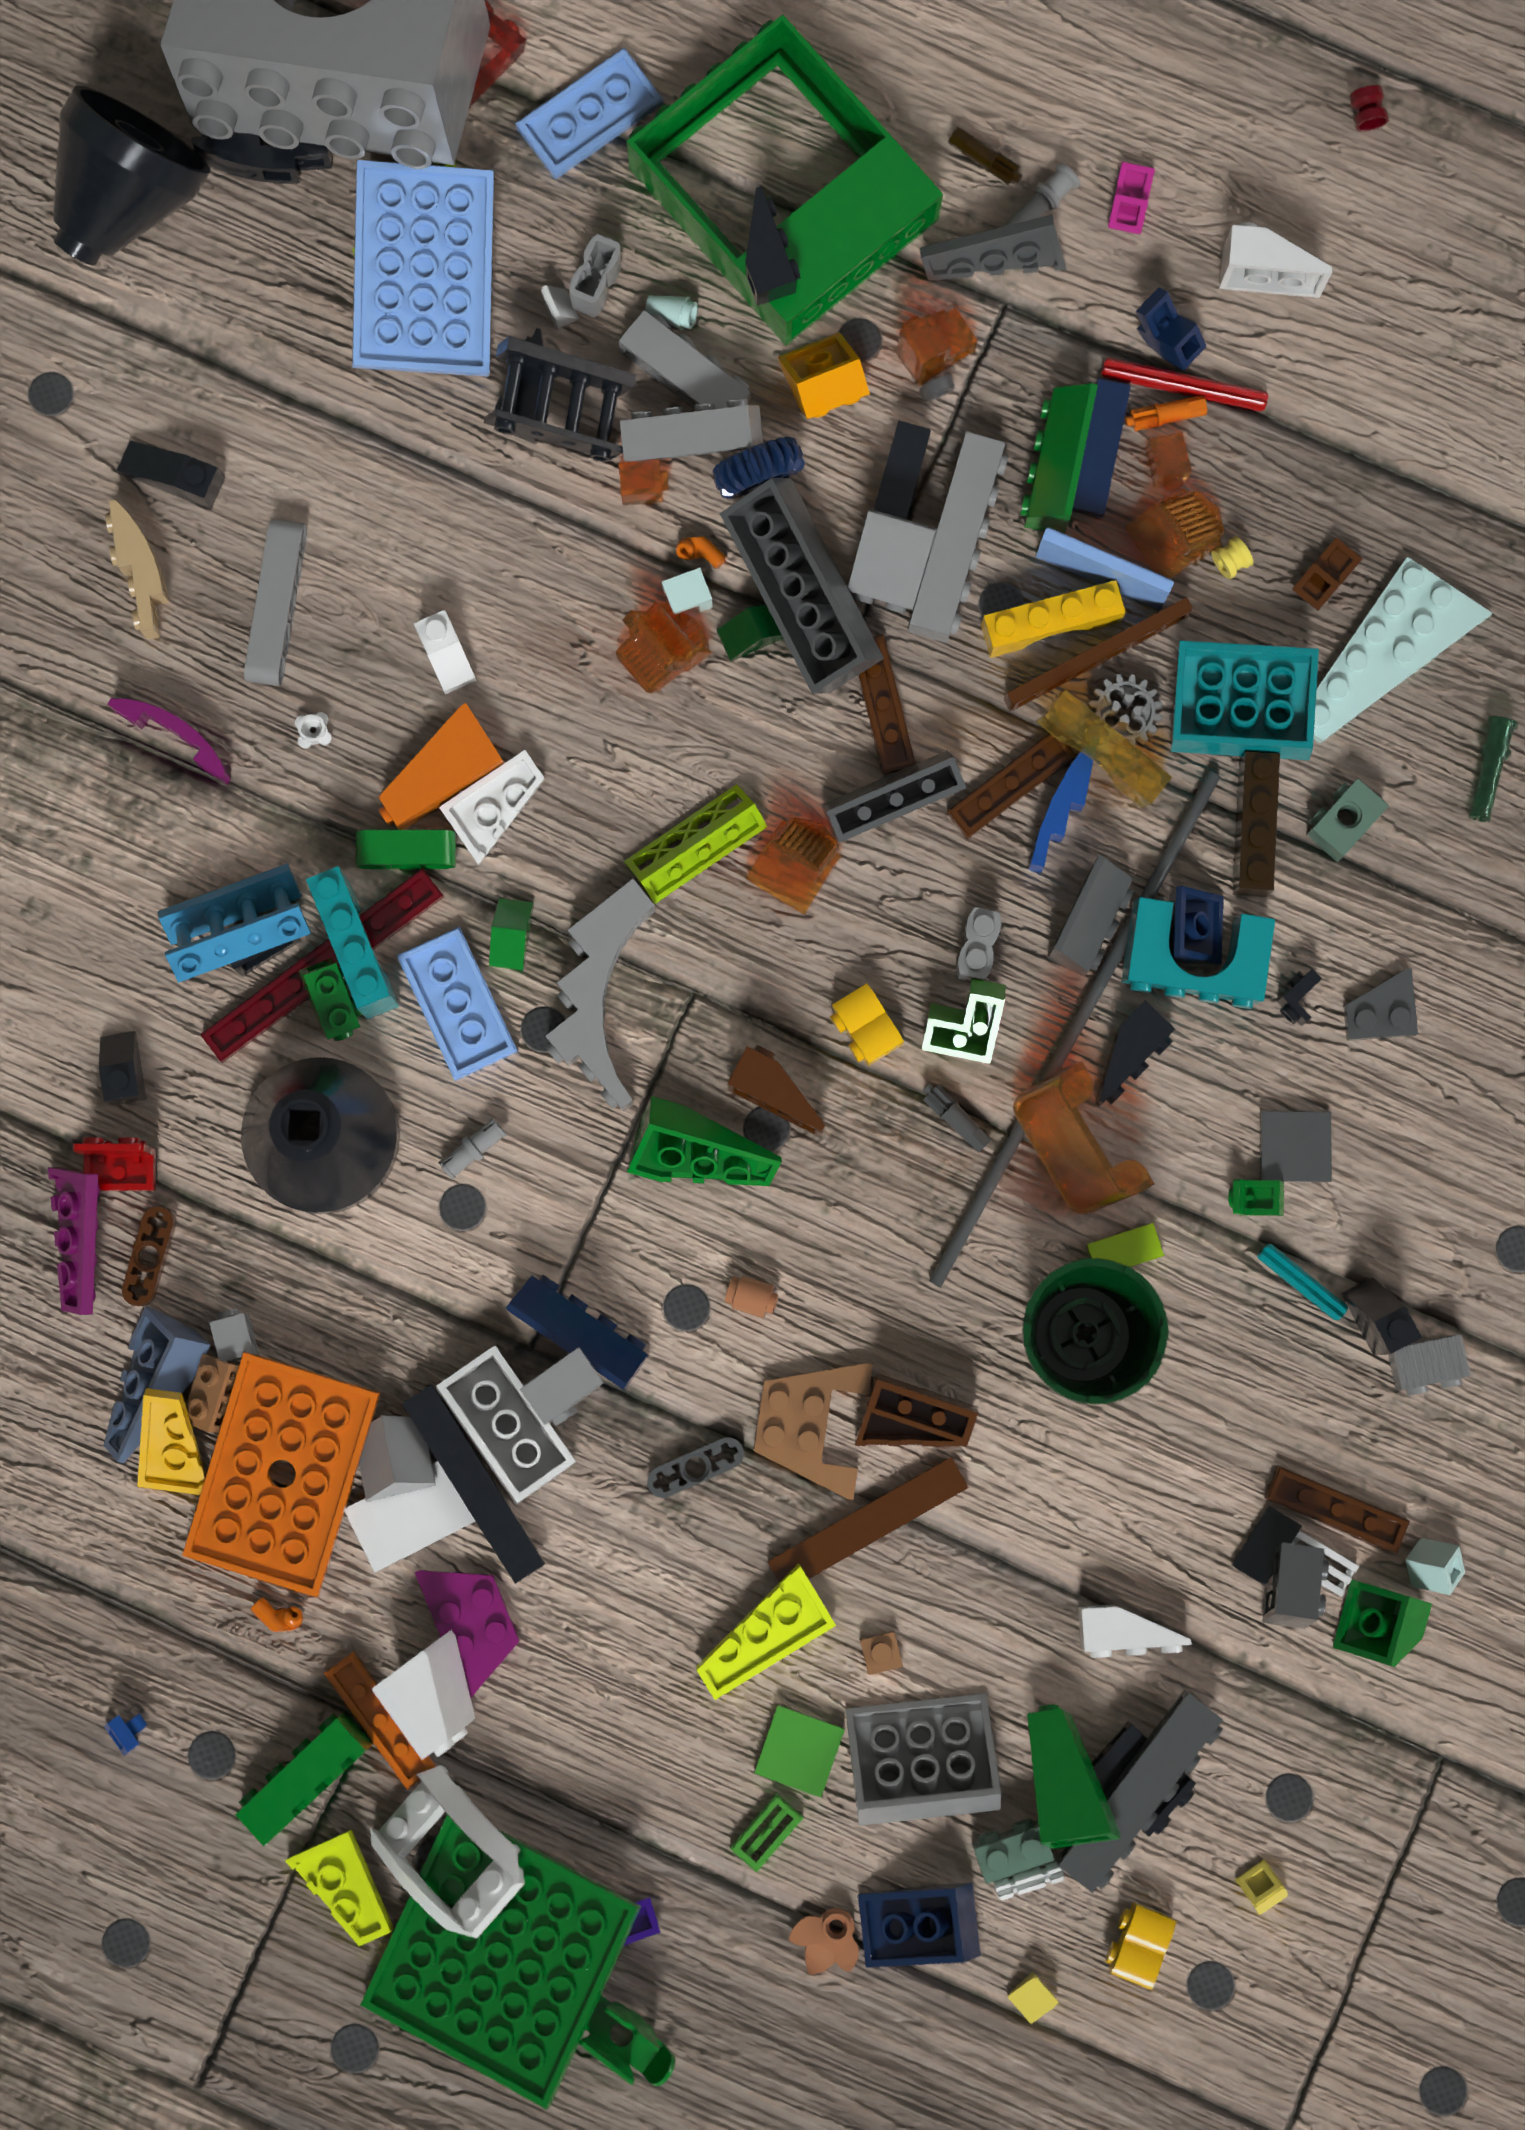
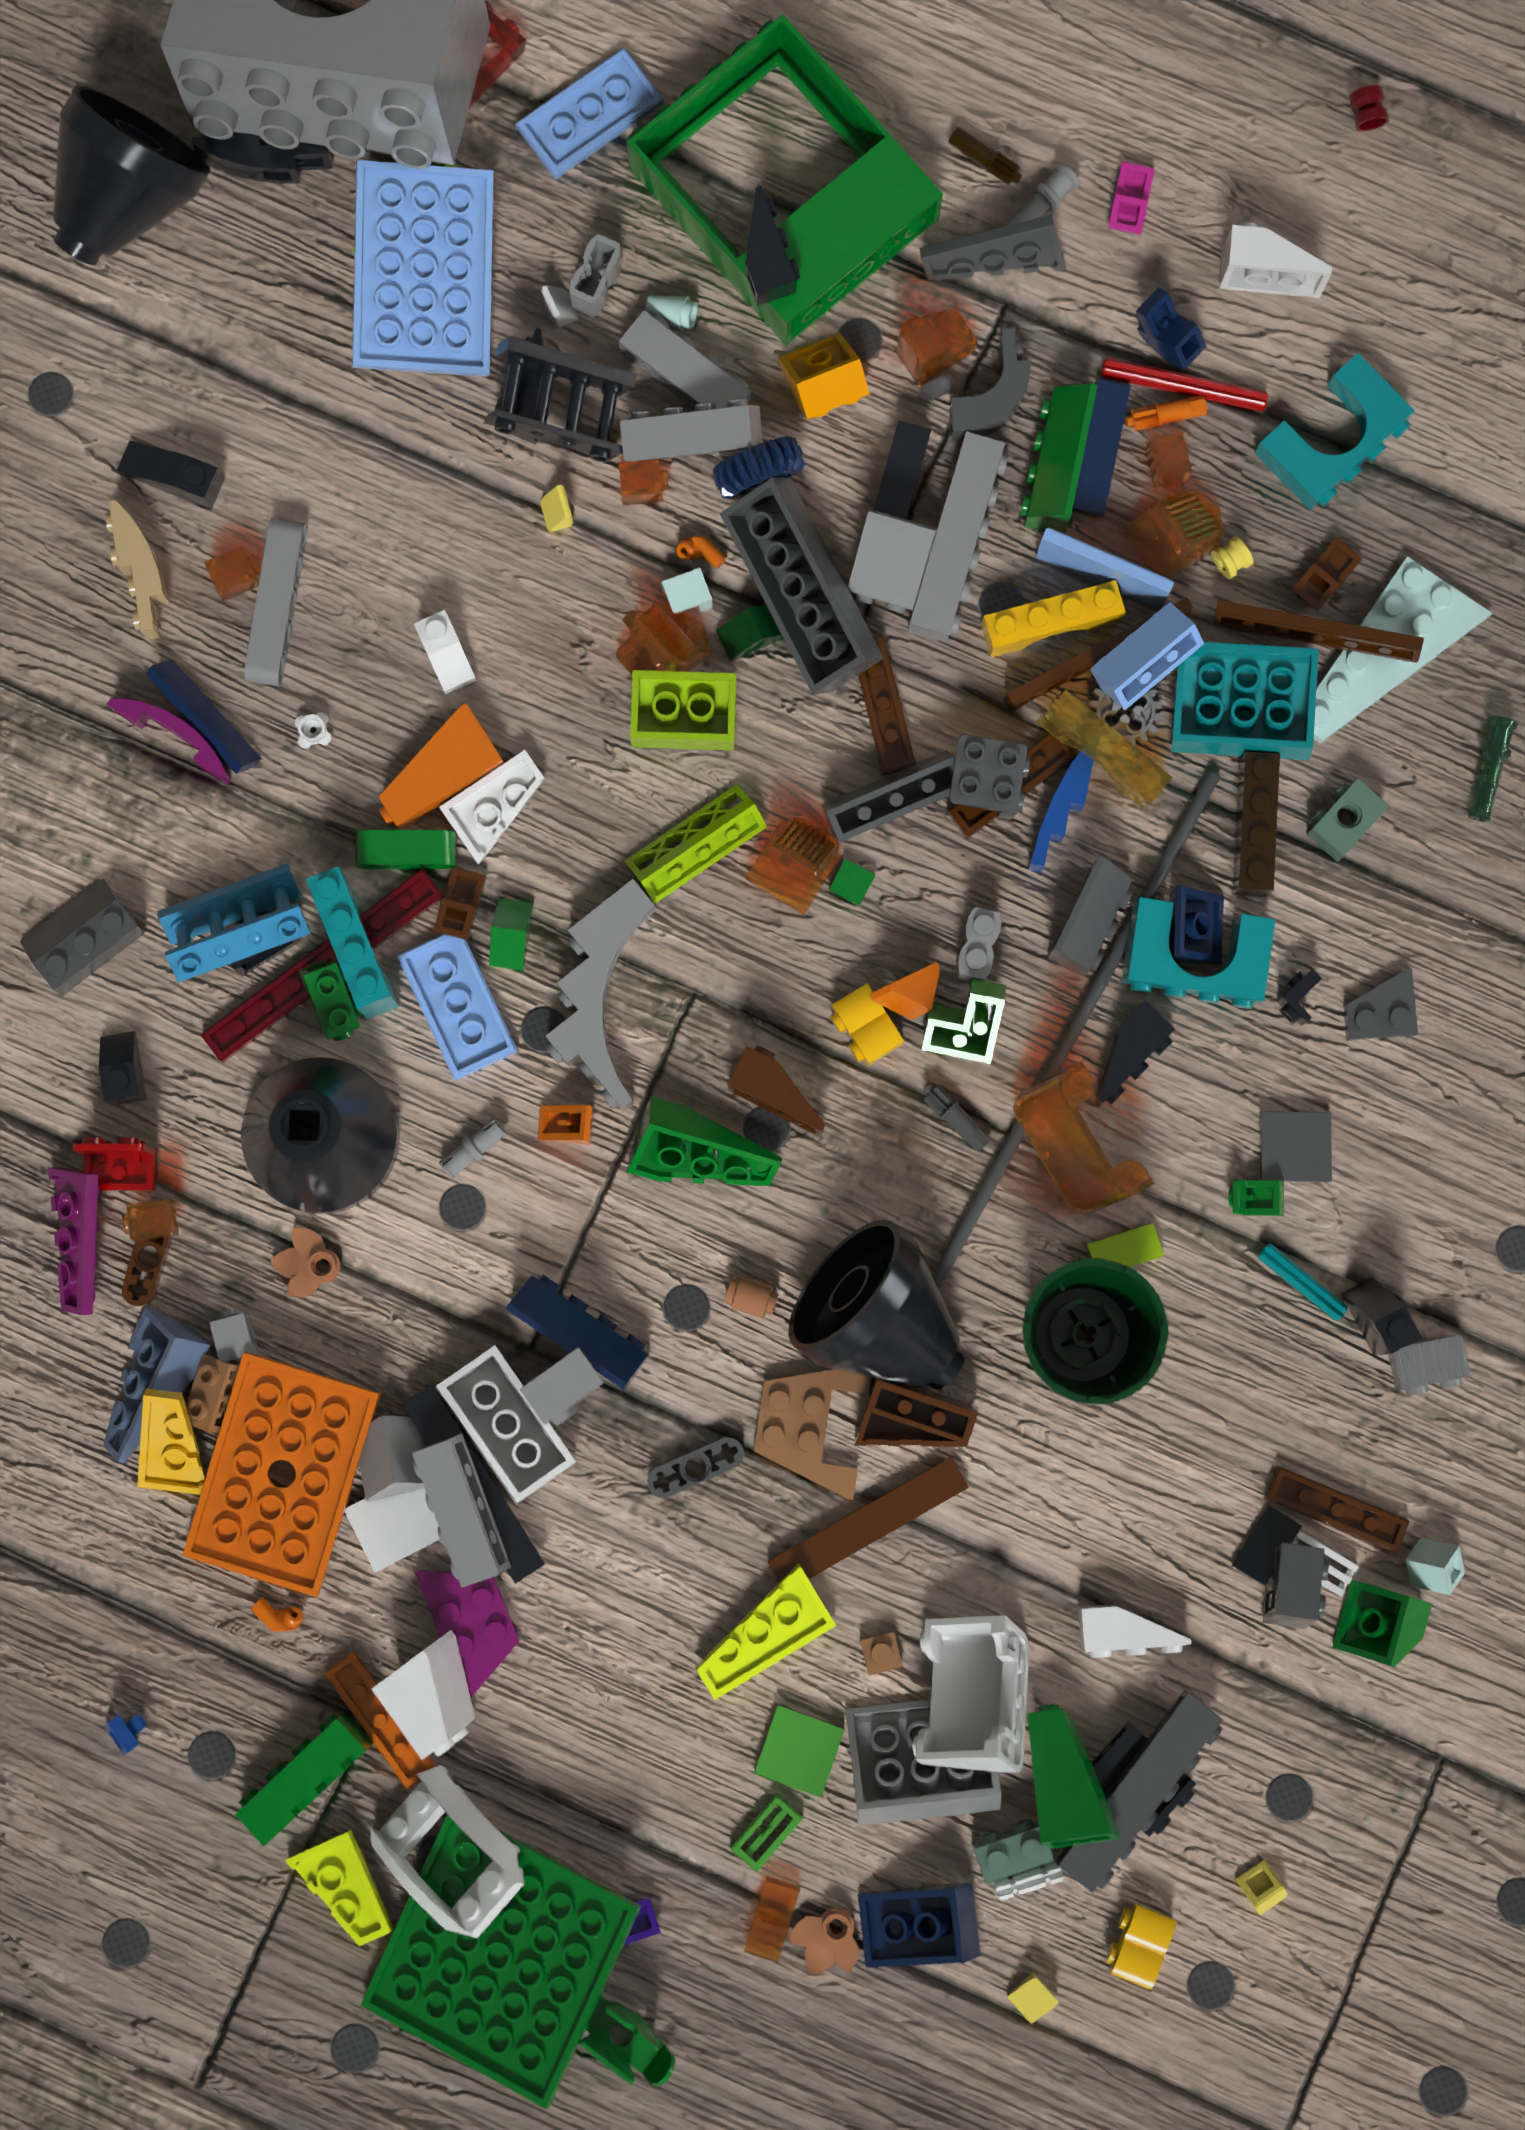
(81, 937): none -> dark grey slope
(150, 1220): none -> clear orange brick
(203, 716): none -> dark blue tile
(233, 573): none -> clear orange brick
(302, 1262): none -> nougat plate
(460, 904): none -> reddish brown slope
(461, 1510): none -> light grey brick
(556, 509): none -> light yellow slope
(566, 1123): none -> orange slope
(683, 710): none -> lime slope
(772, 1919): none -> clear orange slope
(852, 882): none -> green tile
(877, 1312): none -> black cone
(912, 994): none -> orange slope
(975, 1694): none -> white windscreen
(989, 775): none -> dark grey bracket
(996, 407): none -> dark grey arch
(1147, 656): none -> light blue brick
(1316, 475): none -> teal arch
(1318, 631): none -> reddish brown tile

